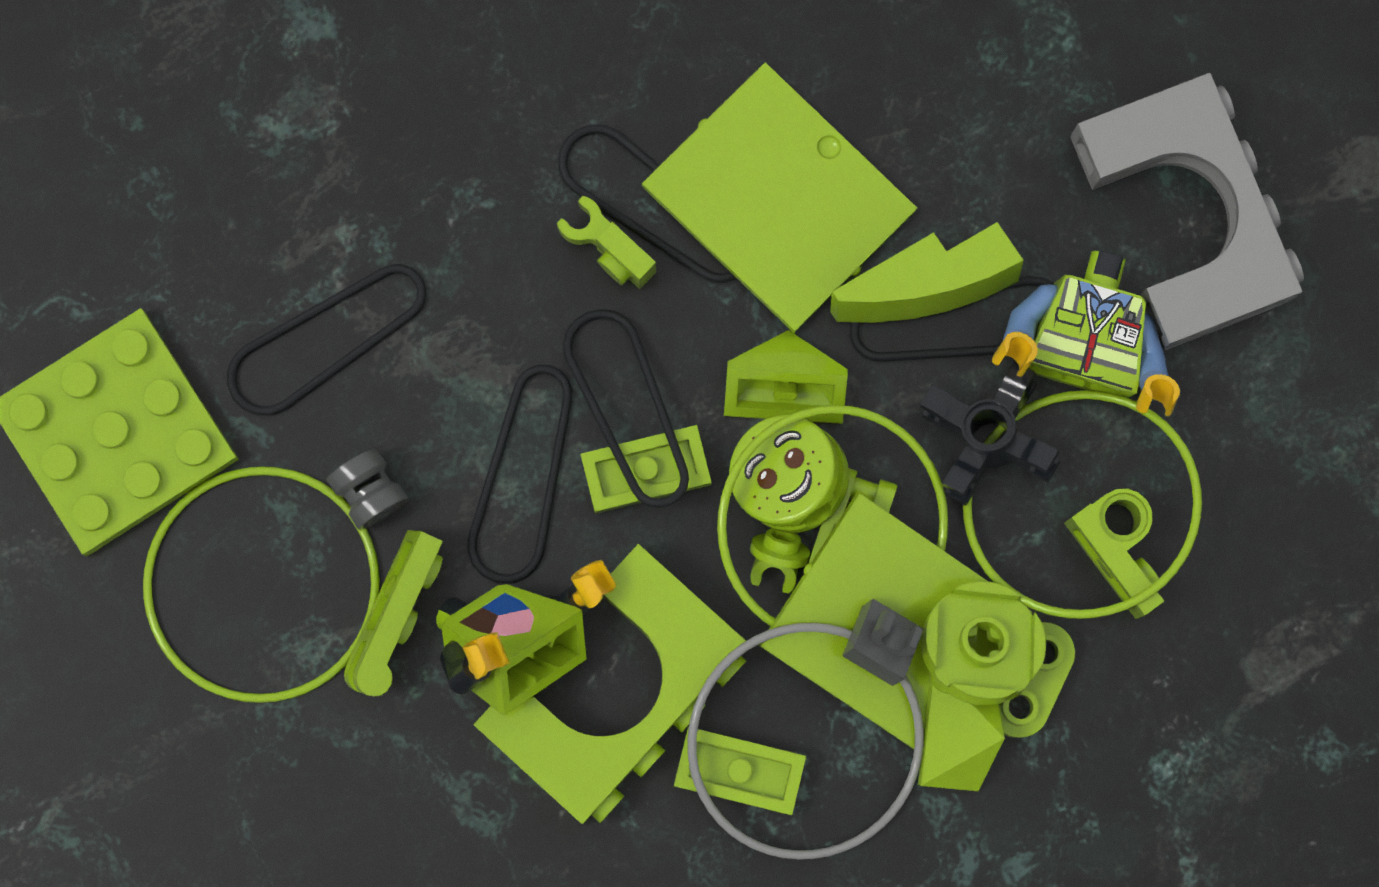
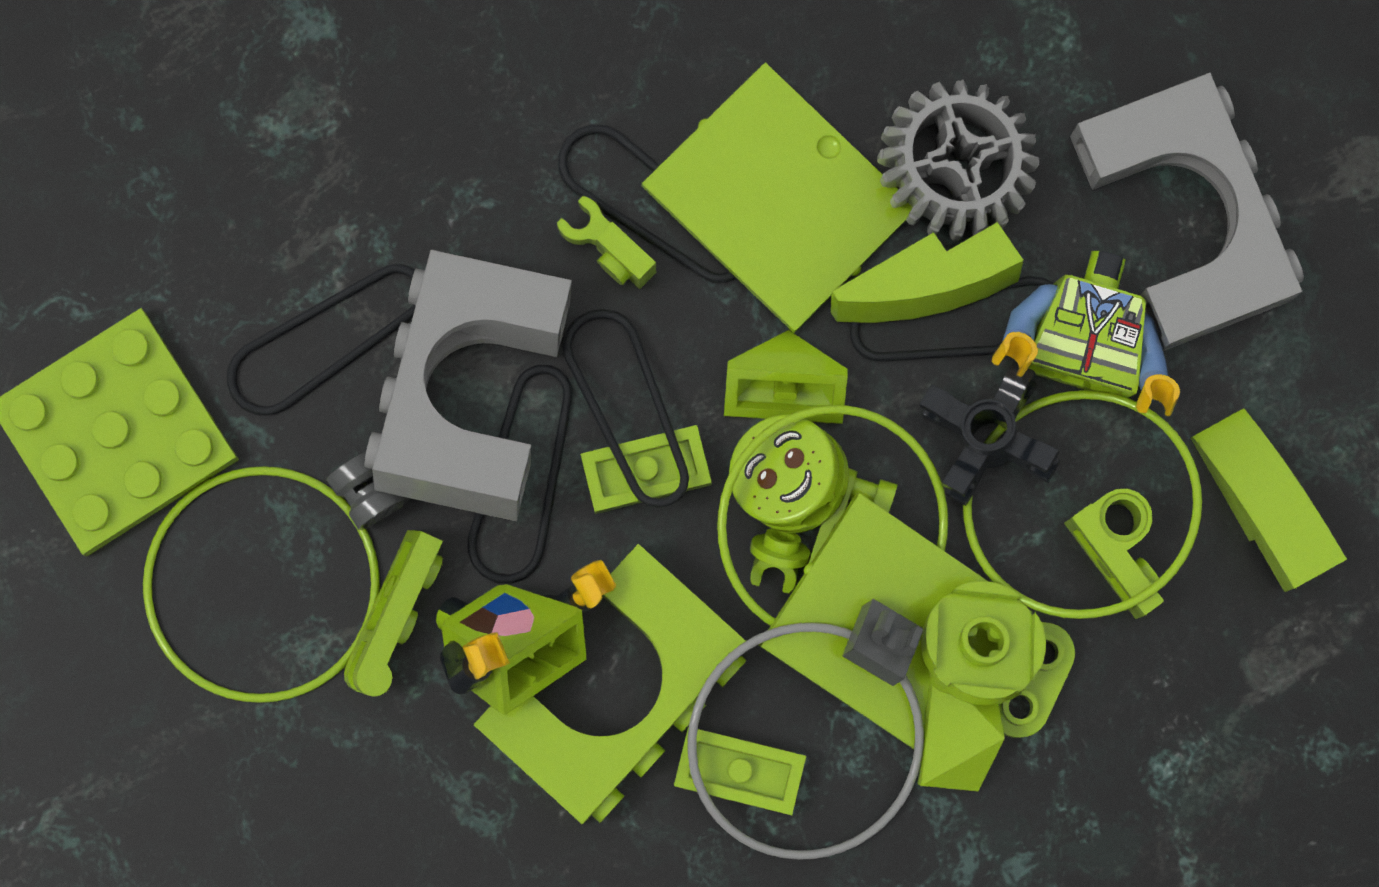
(458, 306): none -> light grey arch
(949, 114): none -> light grey gear
(1268, 500): none -> lime slope

